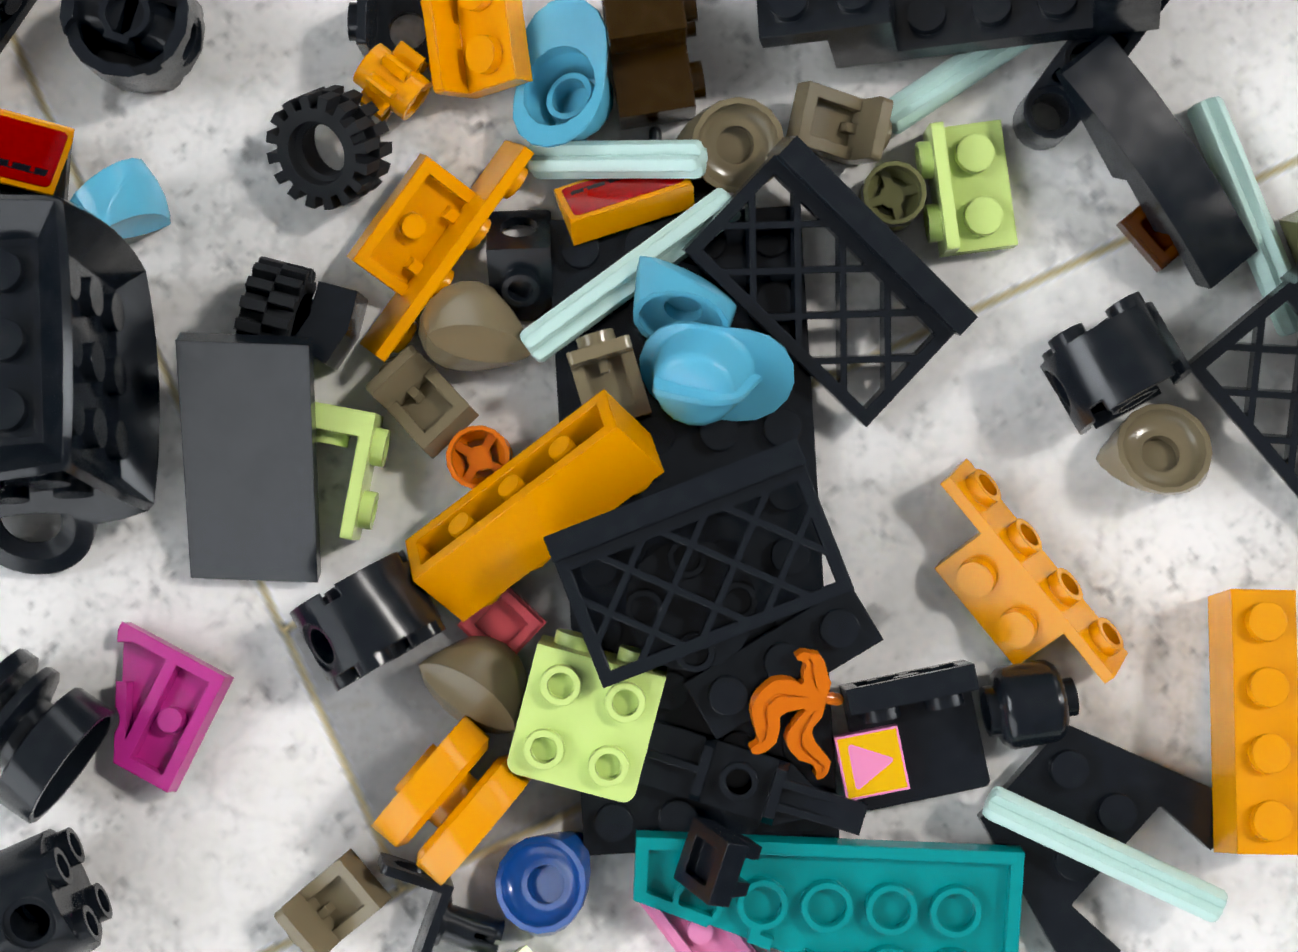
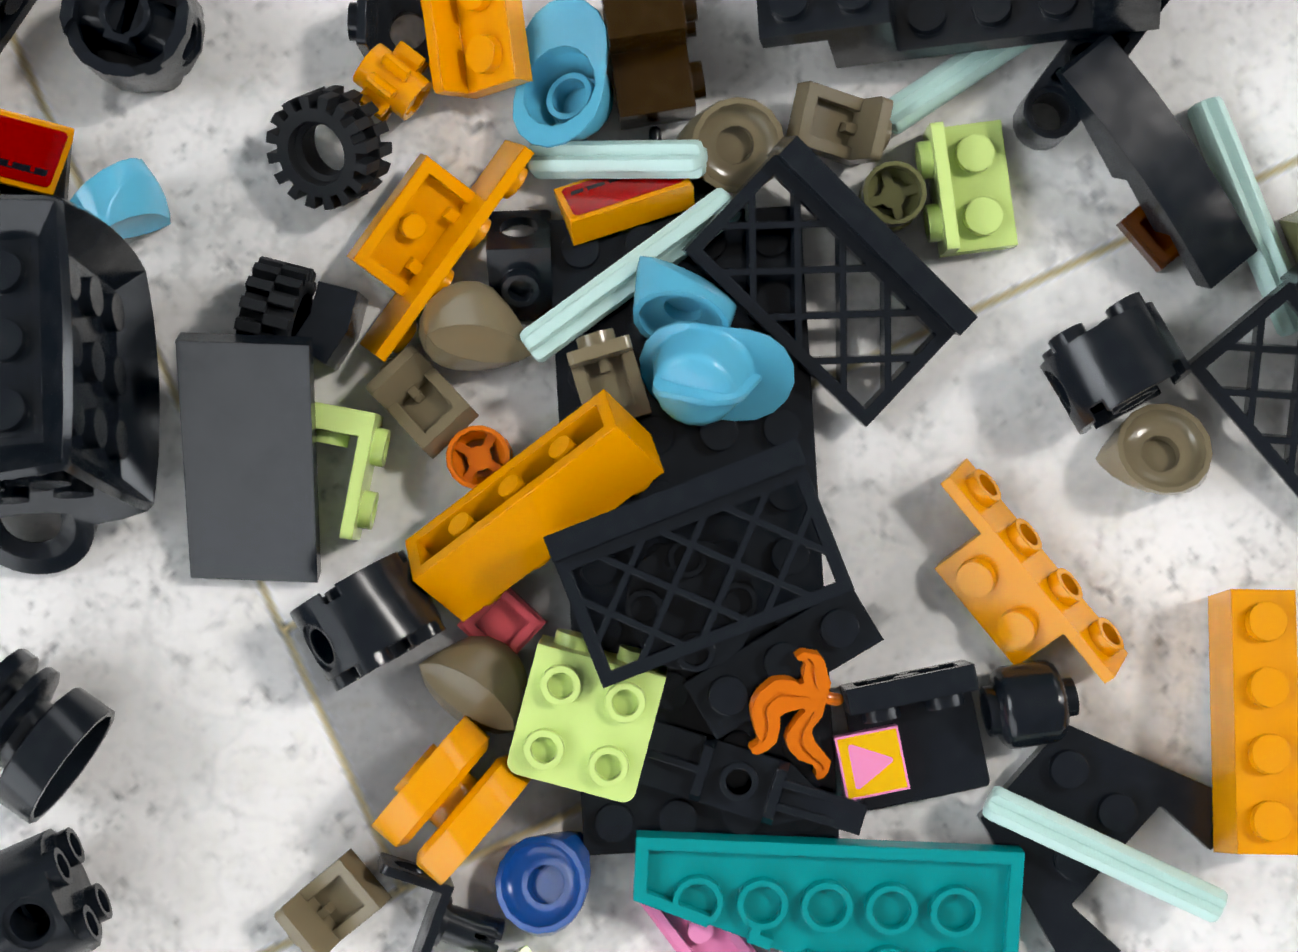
(163, 707): dark pink wing -> none
(713, 862): black tile -> none

